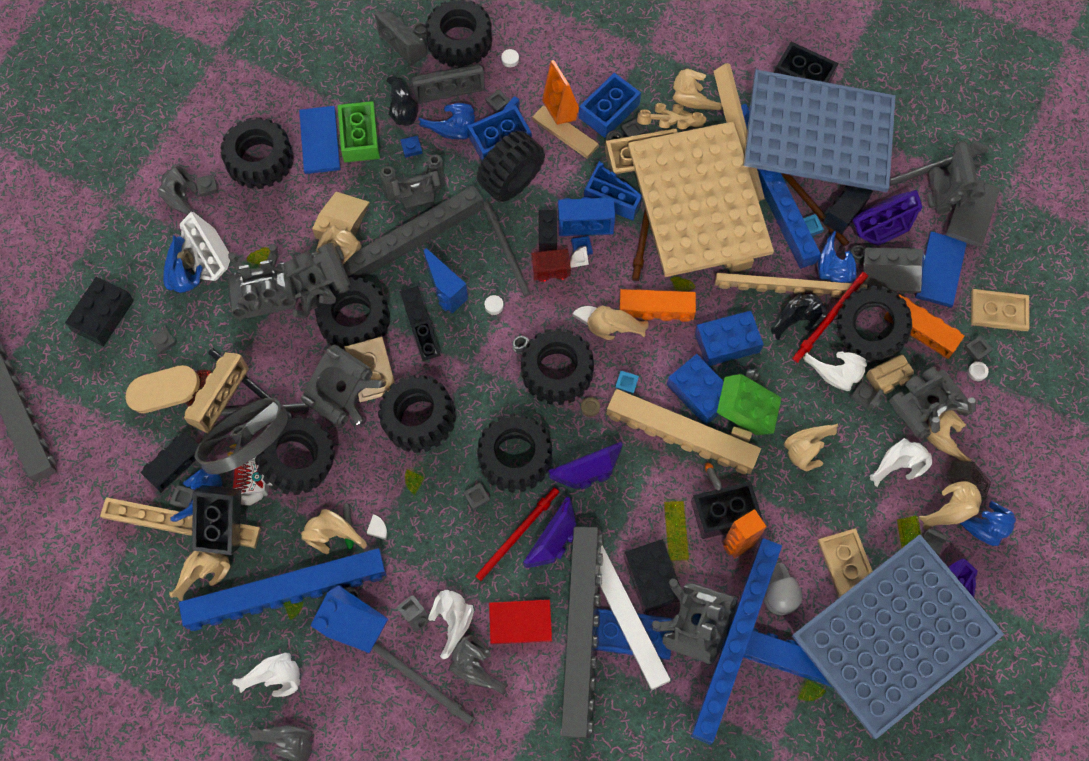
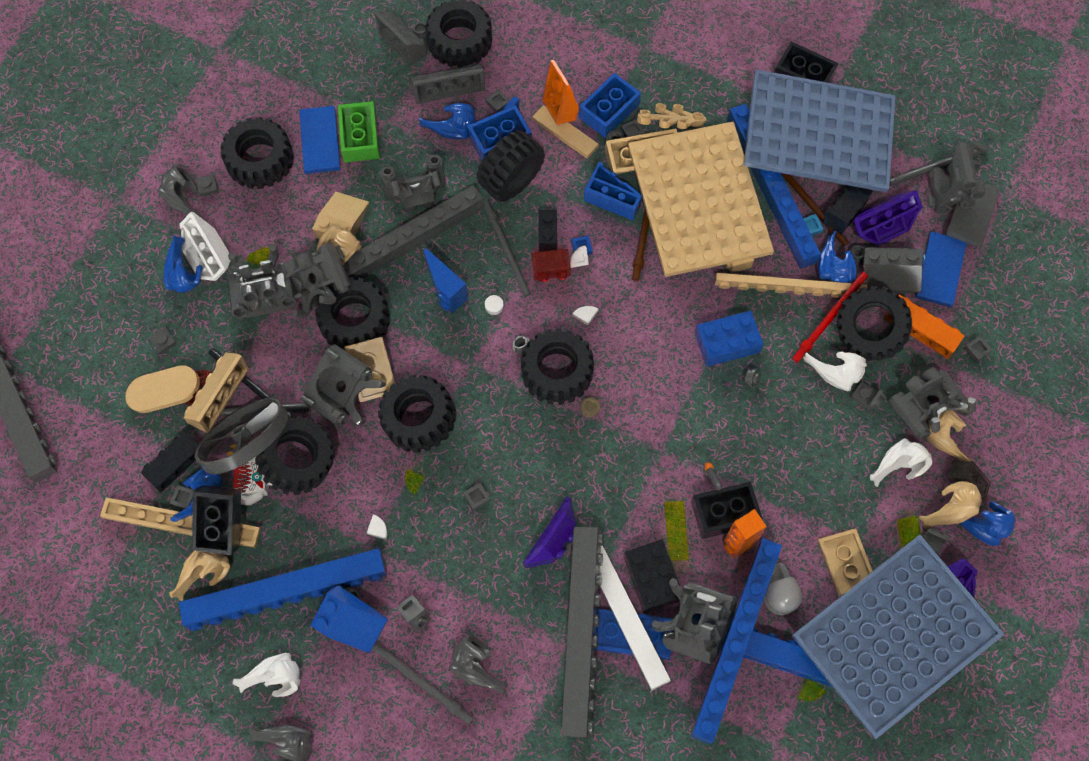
(99, 311): black brick -> none
(187, 259): dark tan tile -> none
(293, 609): clear neon green tile -> none
(326, 526): tan hair -> none
(347, 516): dark grey piece -> none
(402, 107): black hair -> none
(411, 146): blue plate -> none
(420, 323): black slope -> none
(456, 613): white hair -> none
(510, 58): white tile -> none
(514, 428): black tyre -> none
(520, 622): red tile -> none
(543, 505): red bar -> none
(586, 216): blue brick -> none
(587, 469): dark purple wedge -> none
(607, 321): tan hair -> none
(627, 382): dark azure plate -> none
(658, 304): orange brick -> none
(682, 284): clear neon green tile -> none
(683, 431): tan brick -> none
(687, 94): tan hair -> none
(697, 388): blue brick -> none
(733, 113): tan tile -> none
(741, 434): tan tile -> none
(749, 404): bright green brick -> none
(801, 308): black hair -> none
(806, 445): tan hair -> none
(890, 374): tan brick -> none
(978, 371): white tile -> none
(1000, 310): tan tile -> none

